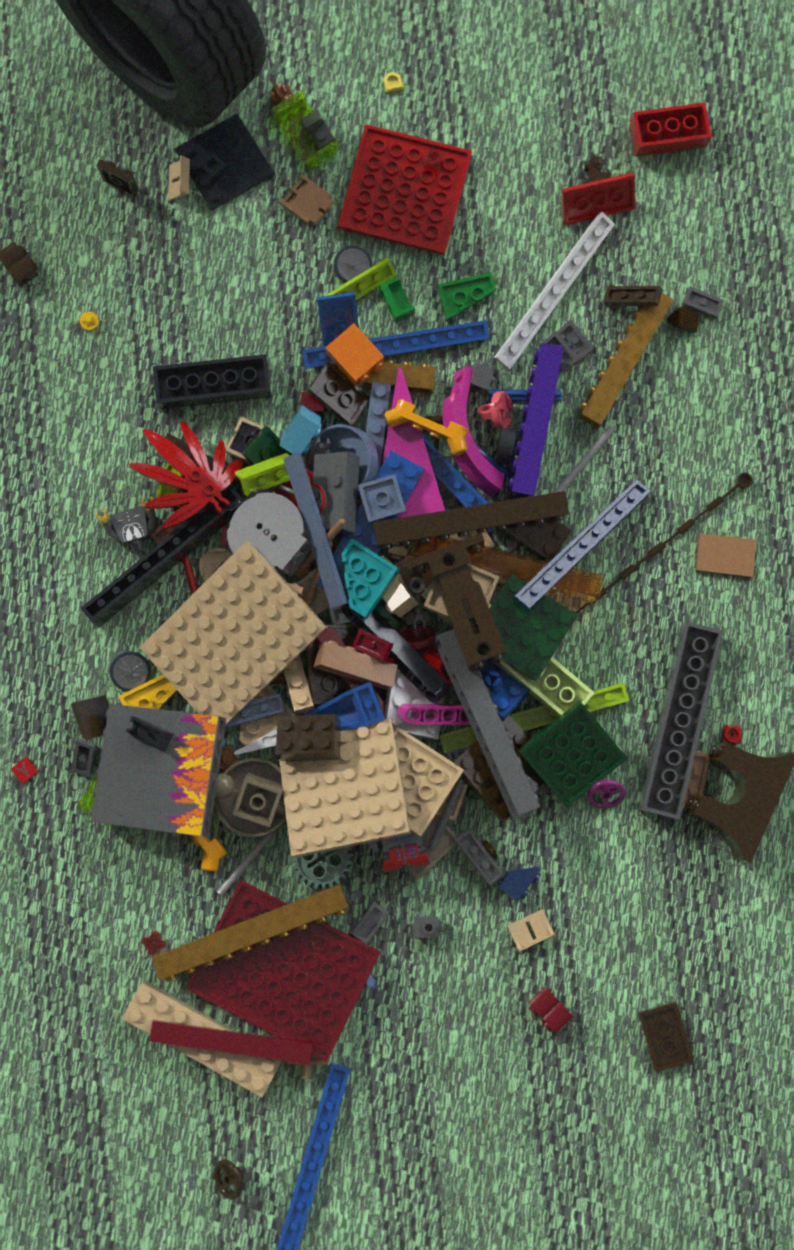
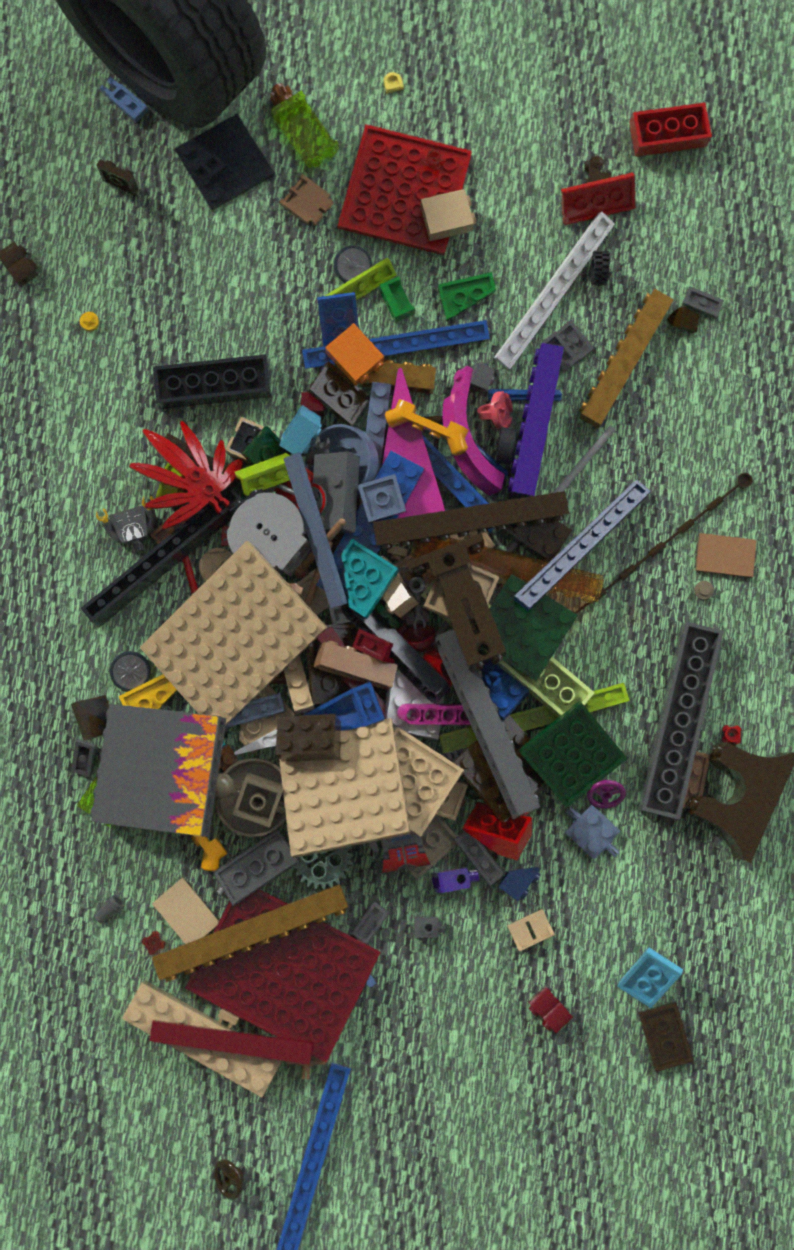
(24, 770): red tile -> none
(110, 908): none -> dark grey cone
(125, 100): none -> medium blue hinge
(149, 733): black hinge -> none
(181, 171): tan piece -> none
(186, 912): none -> tan tile
(227, 1016): none -> tan tile
(256, 867): none -> dark grey tile
(318, 129): dark grey slope -> none
(446, 814): dark grey bar -> none
(446, 880): none -> dark purple torso
(447, 214): none -> tan brick
(503, 838): none -> red slope
(592, 831): none -> sand blue plate
(600, 267): none -> black tyre
(632, 296): dark brown plate -> none
(650, 977): none -> medium azure plate
(704, 590): none -> dark tan plate

